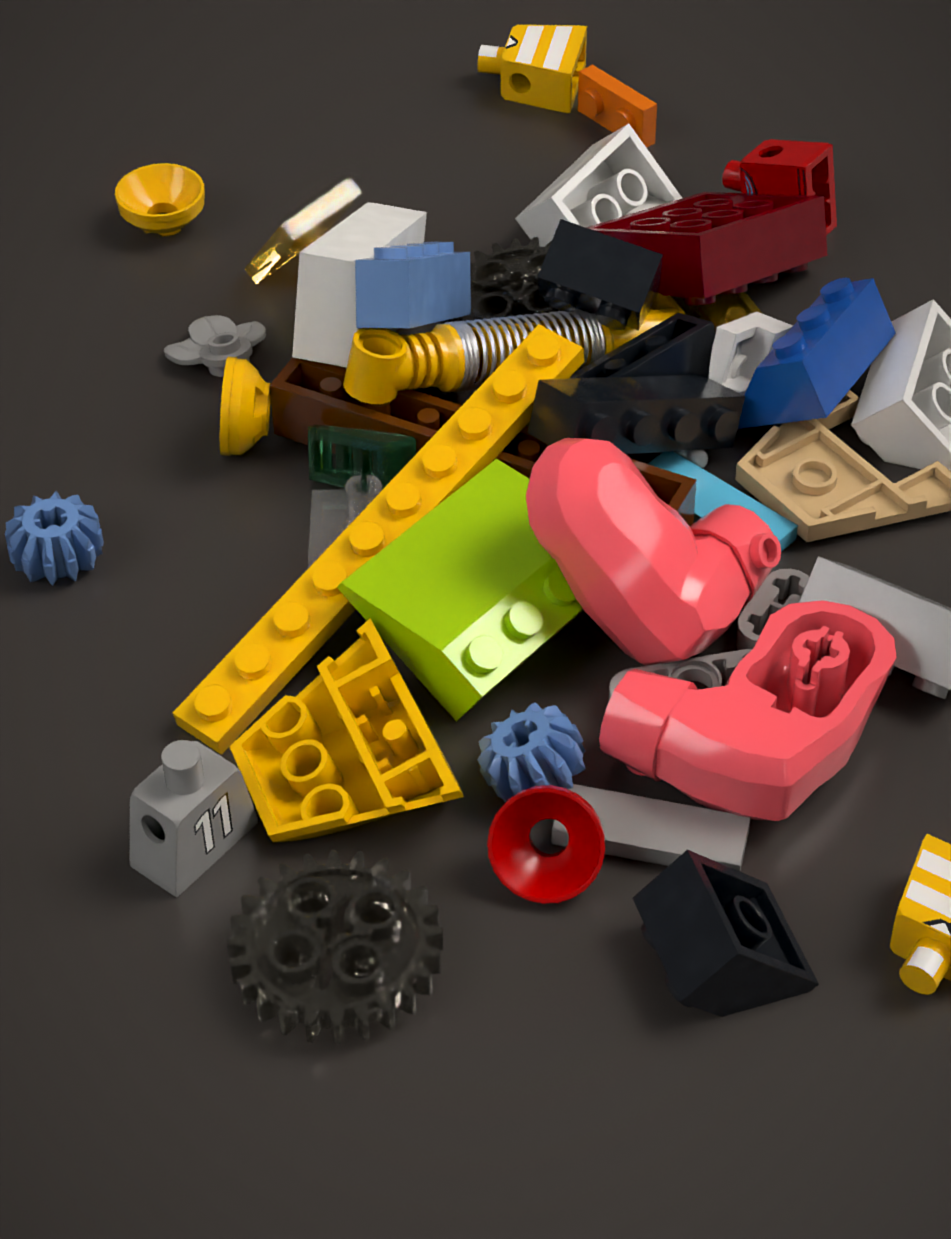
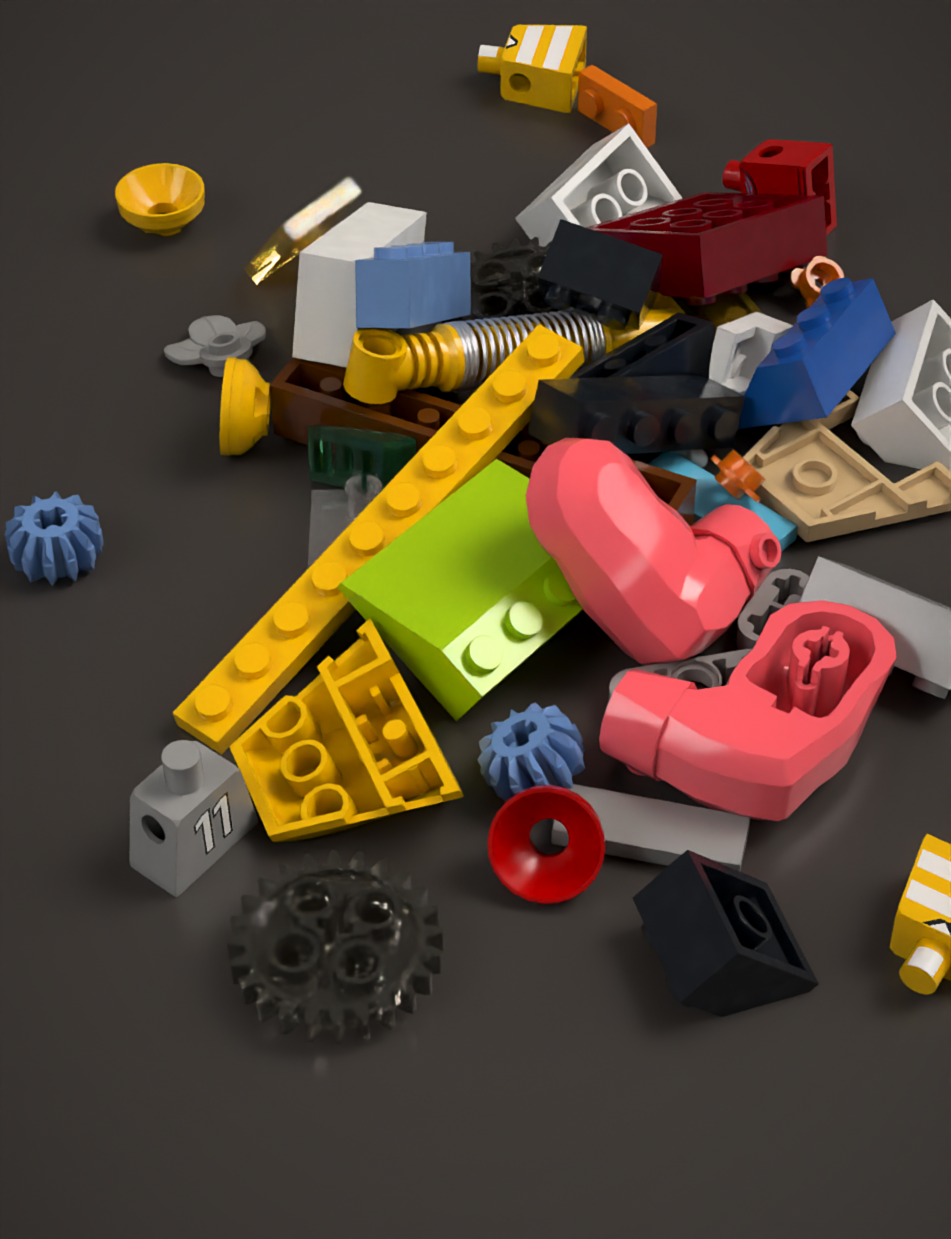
(738, 476): none -> orange plate
(819, 270): none -> orange plate

